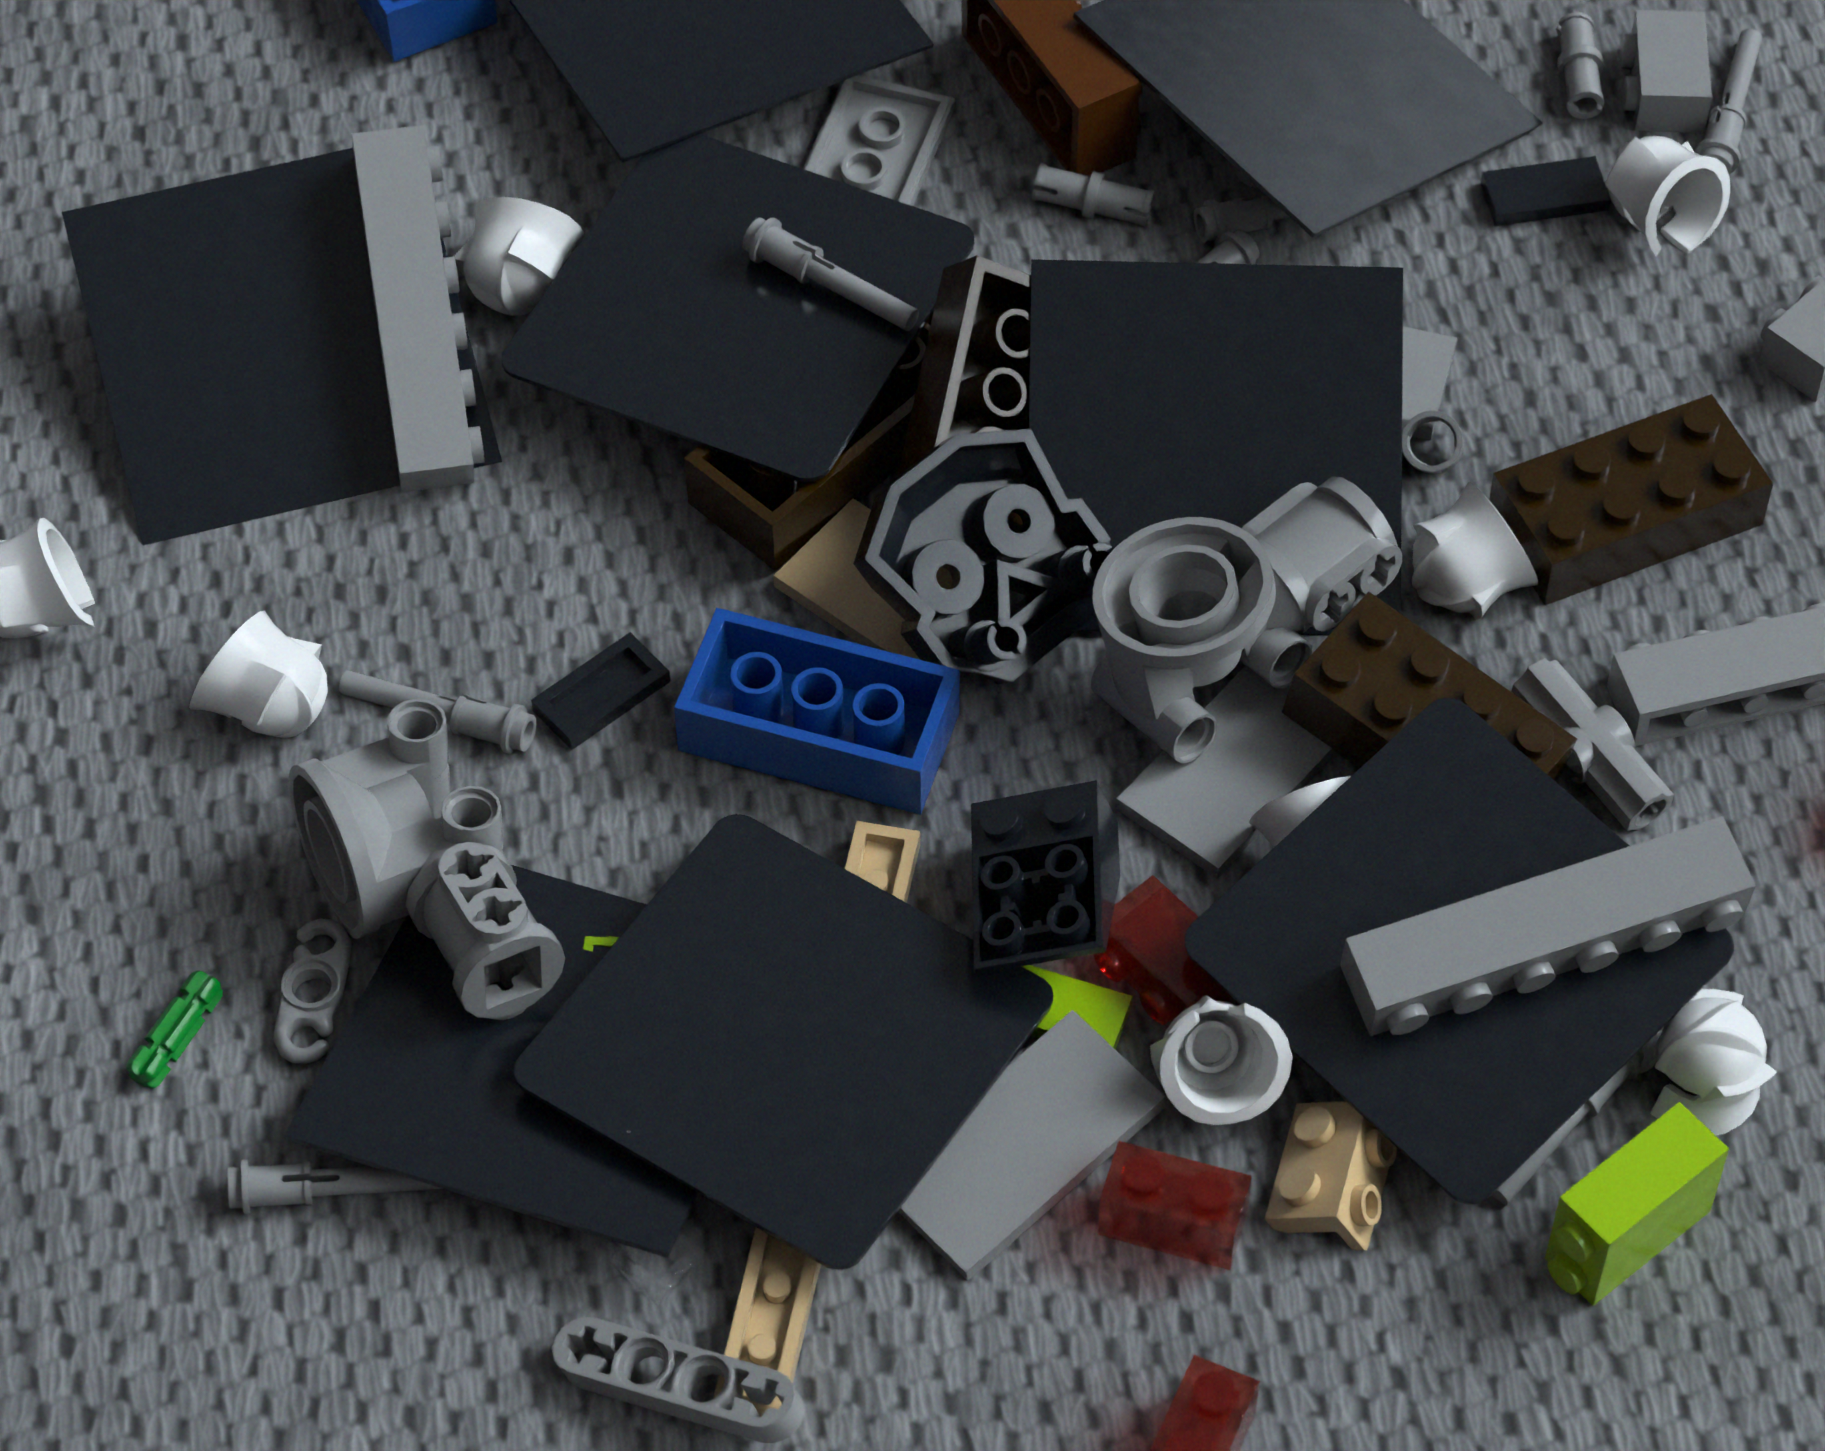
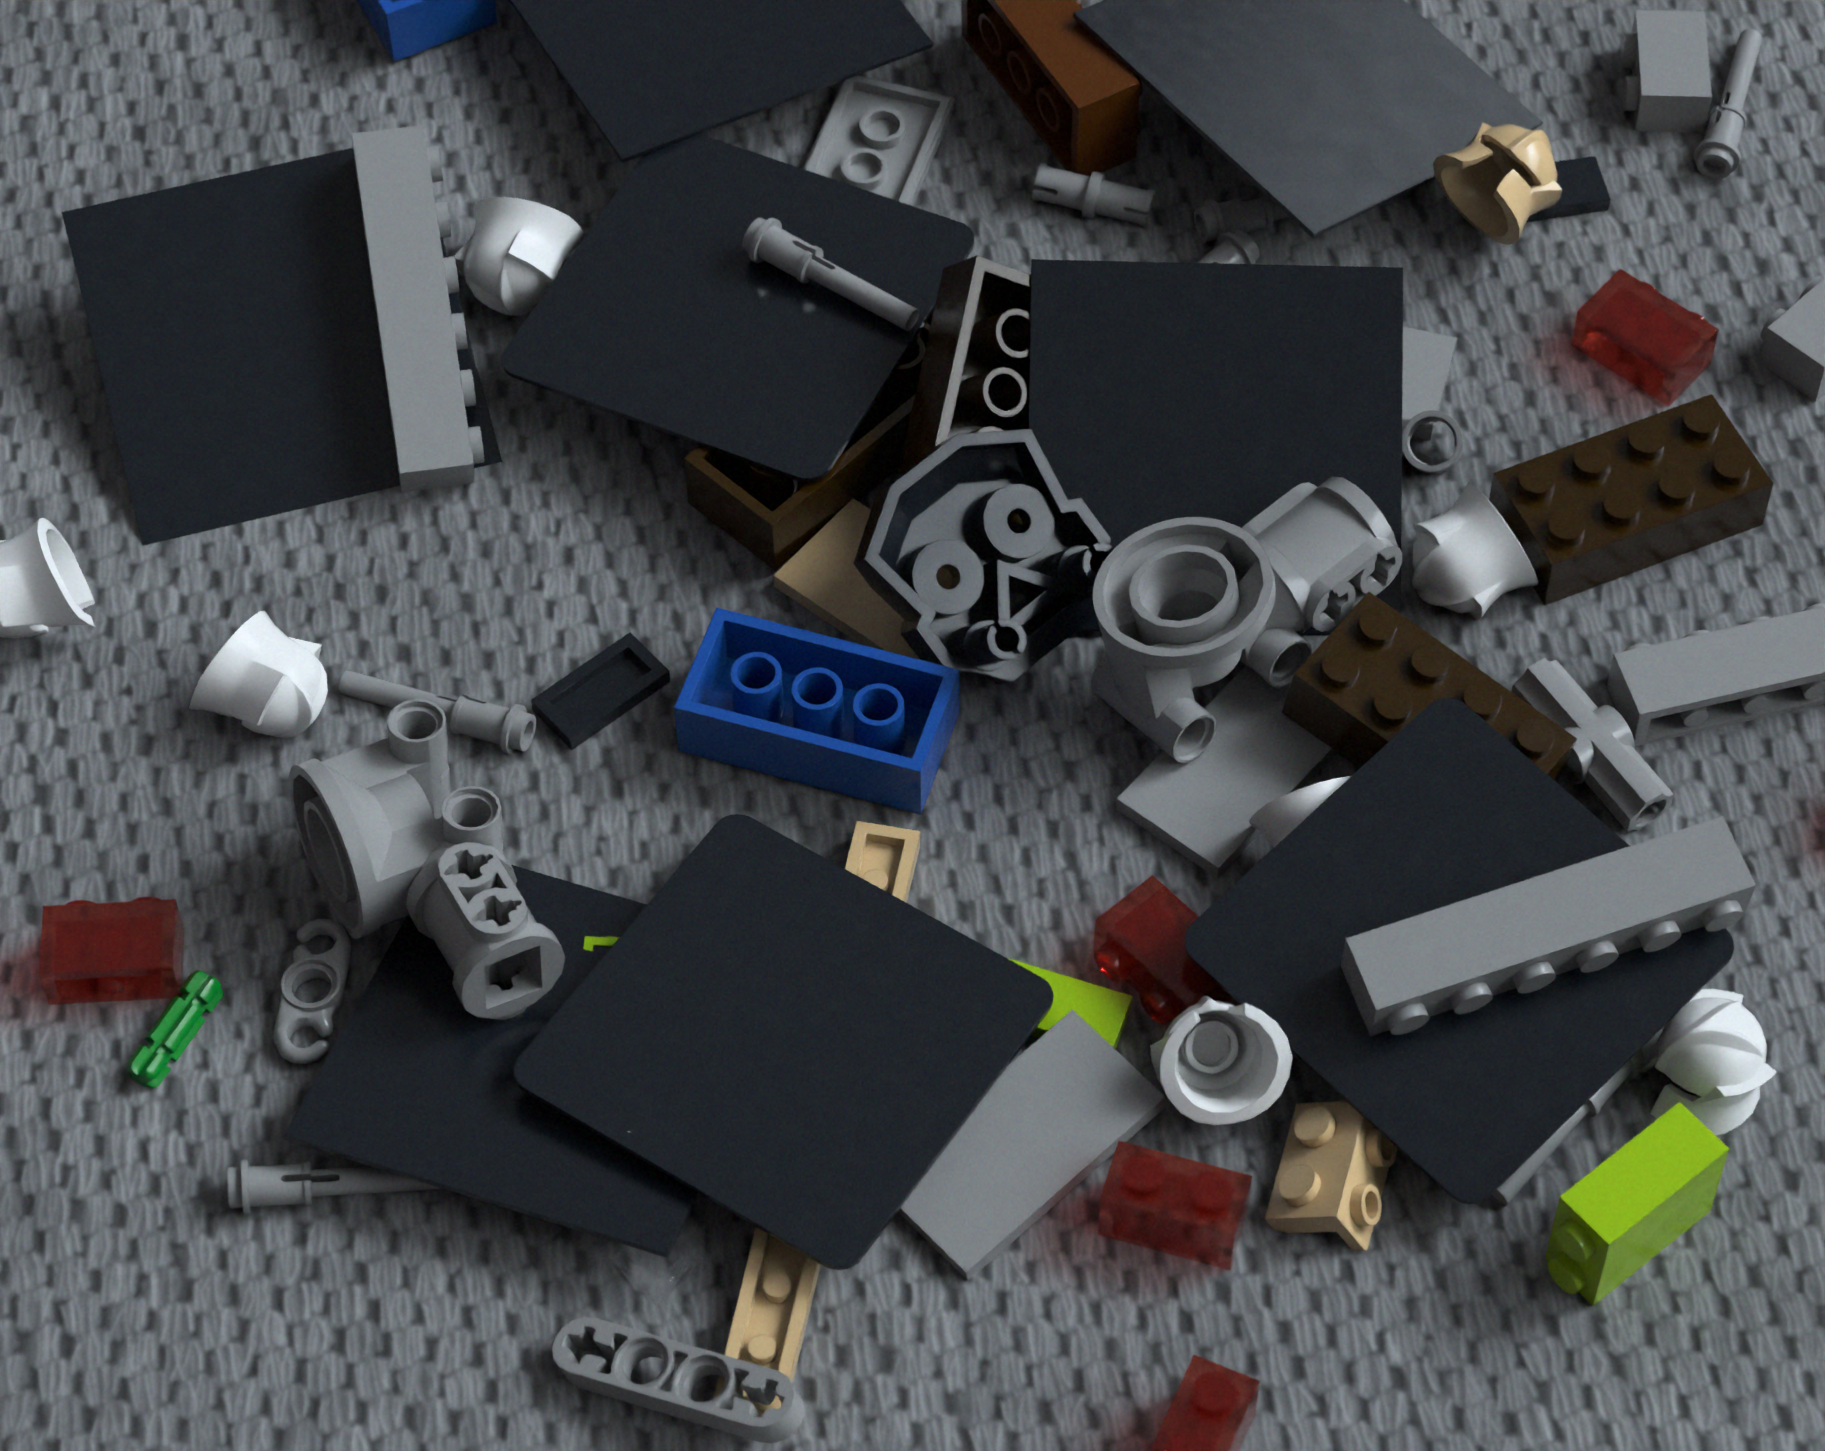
(111, 951): none -> clear red brick
(1043, 876): black slope -> none
(1500, 179): none -> tan helmet
(1580, 65): light grey pin -> none
(1644, 337): none -> clear red piece
(1667, 175): white helmet -> none

